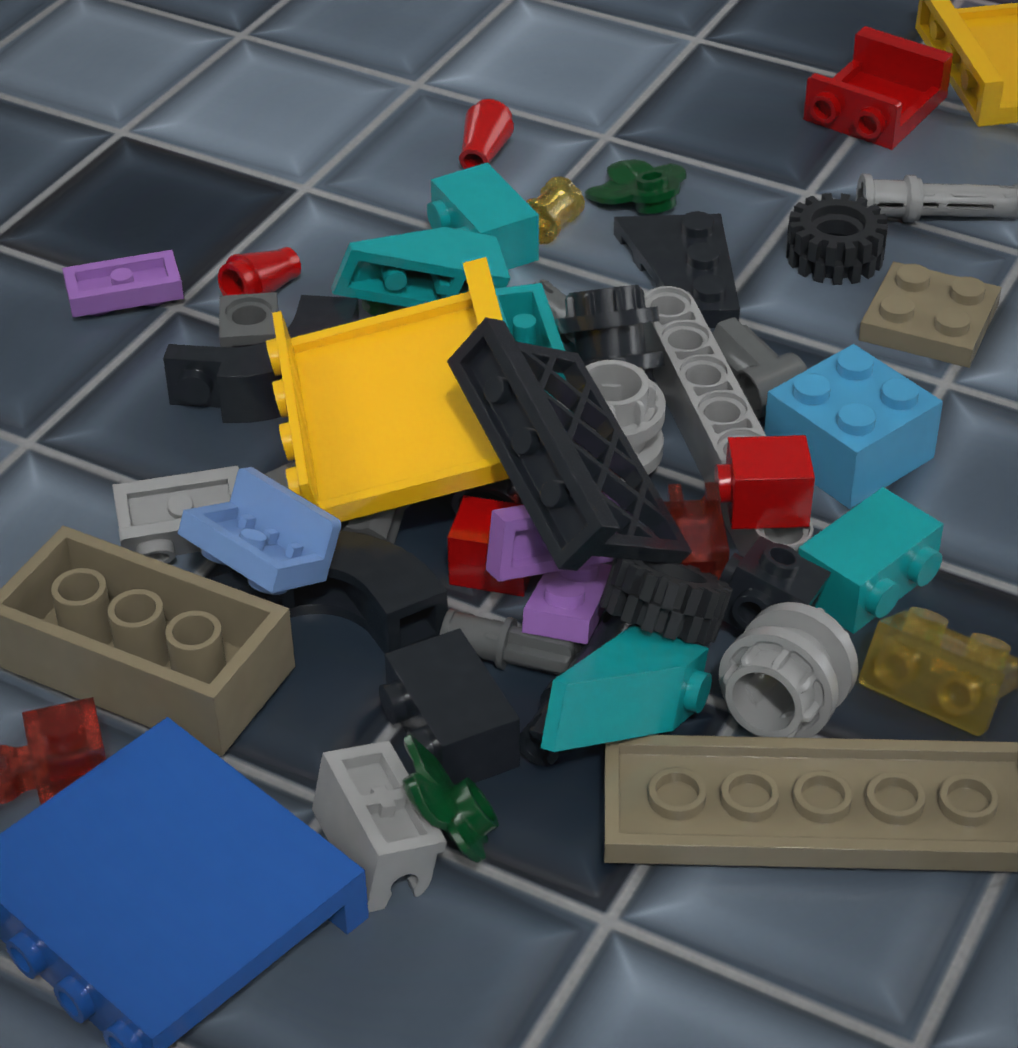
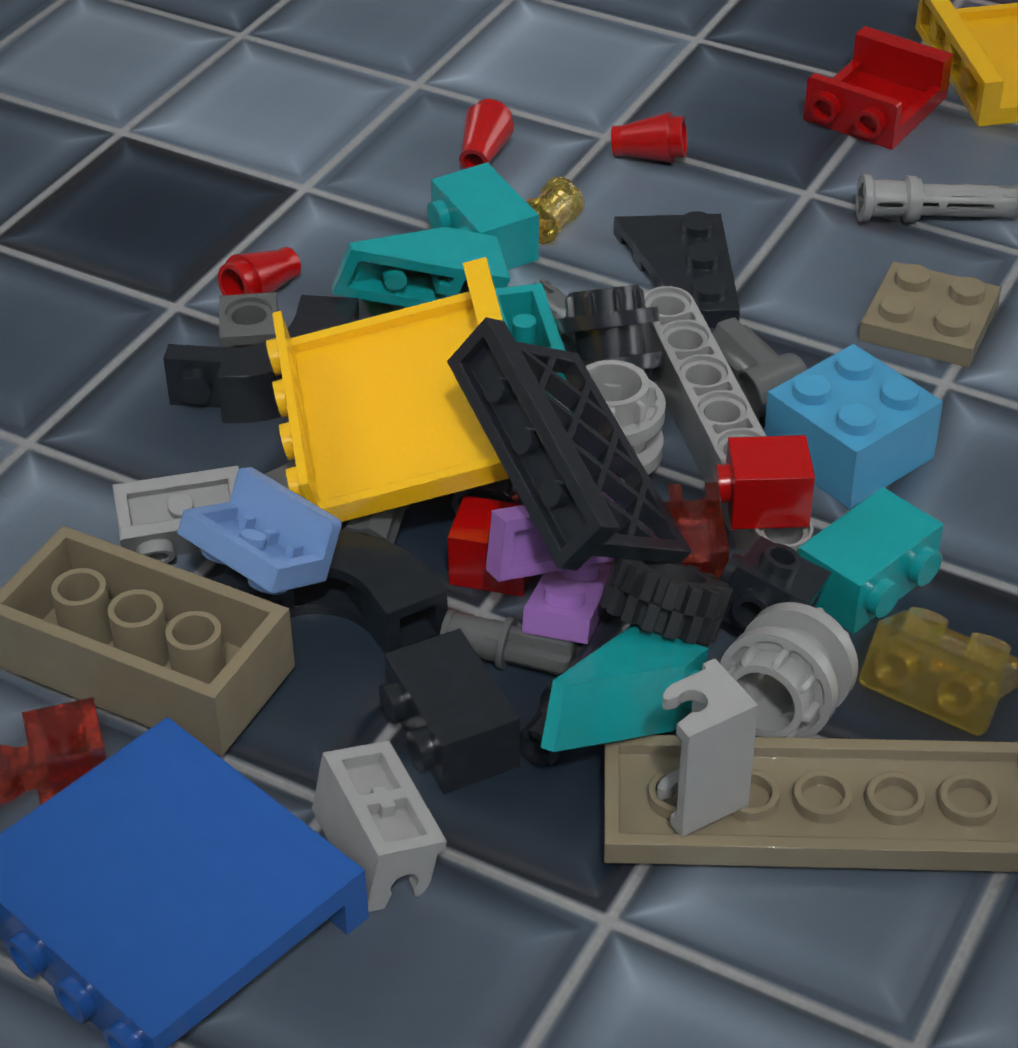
(122, 283): medium lavender plate -> none
(456, 808): dark green plate -> none
(637, 181): dark green plate -> none
(652, 138): none -> red cone
(714, 748): none -> light grey hinge
(836, 238): black tyre -> none

